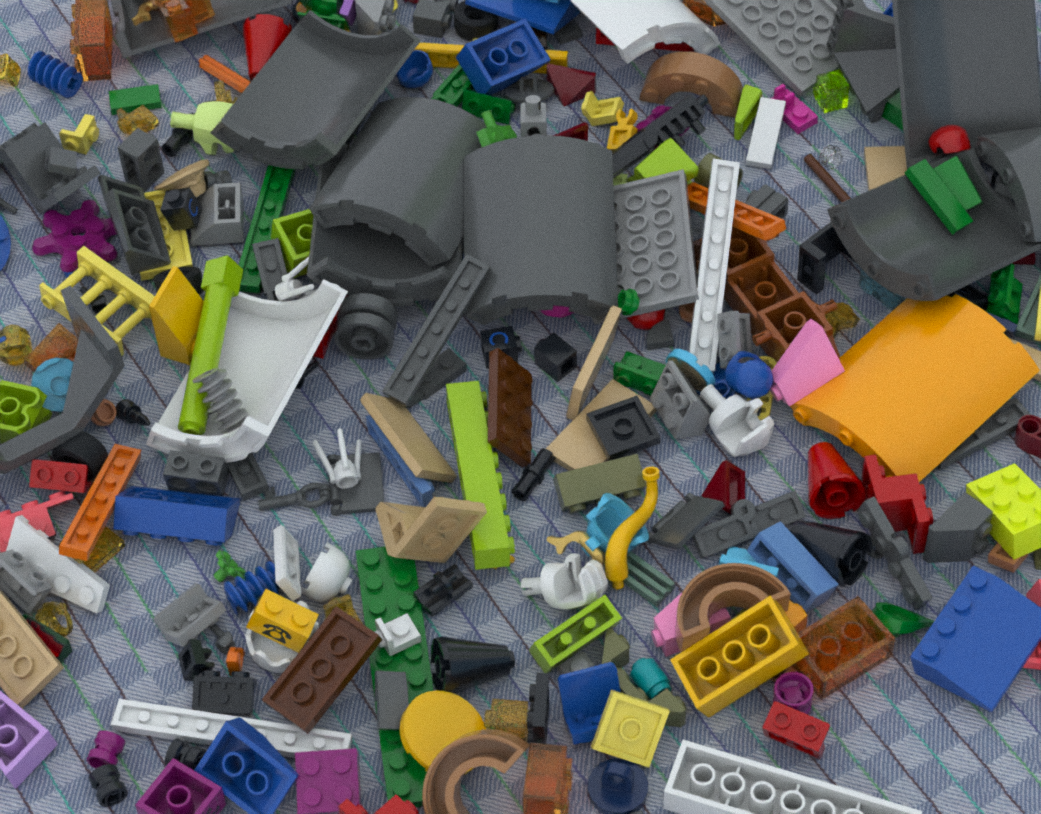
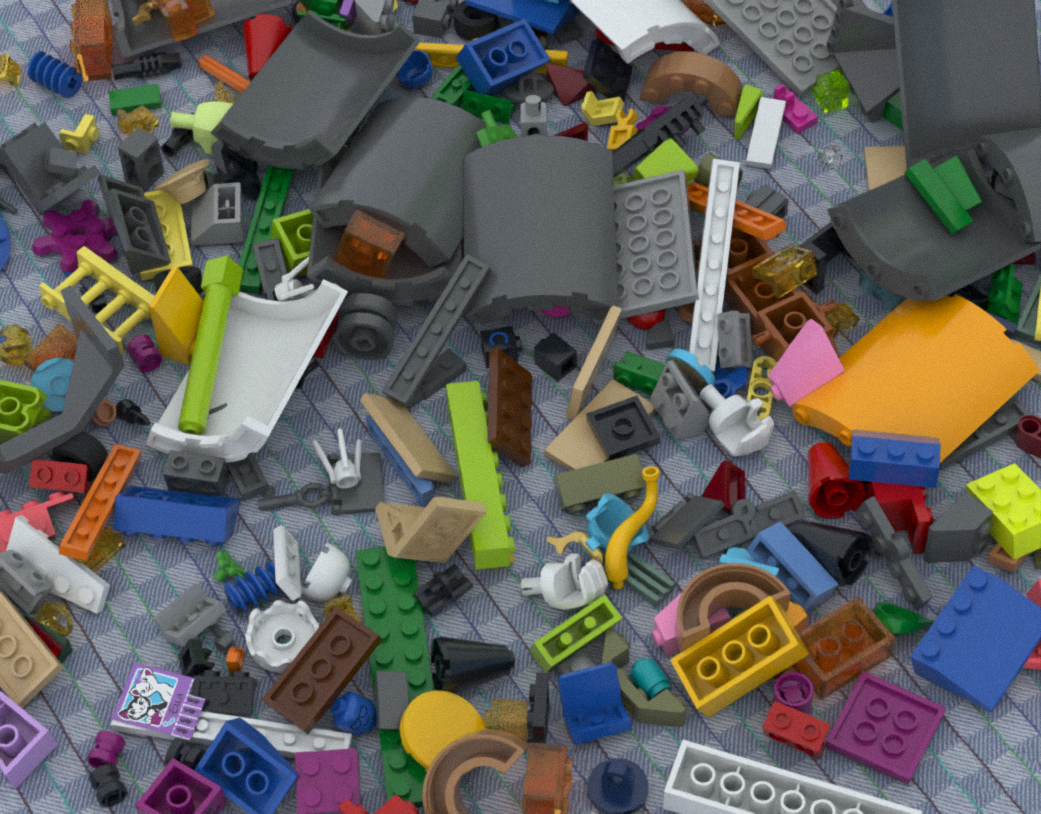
(145, 355): none -> magenta wheel
(148, 66): none -> black hinge
(159, 702): none -> sticker
(181, 209): black brick -> none
(221, 397): light grey piece -> none
(236, 168): none -> black plate
(282, 620): yellow brick -> none
(354, 714): none -> blue head
(368, 246): none -> clear orange brick
(397, 634): white bracket -> none
(533, 474): black pin -> none
(607, 70): none -> black plate
(628, 301): green plate -> none
(630, 728): light yellow plate -> none
(750, 378): blue helmet -> none
(786, 269): none -> clear yellow bracket
(826, 178): reddish brown bar -> none
(885, 727): none -> magenta plate
(894, 458): none -> blue slope
(950, 139): red hair -> none

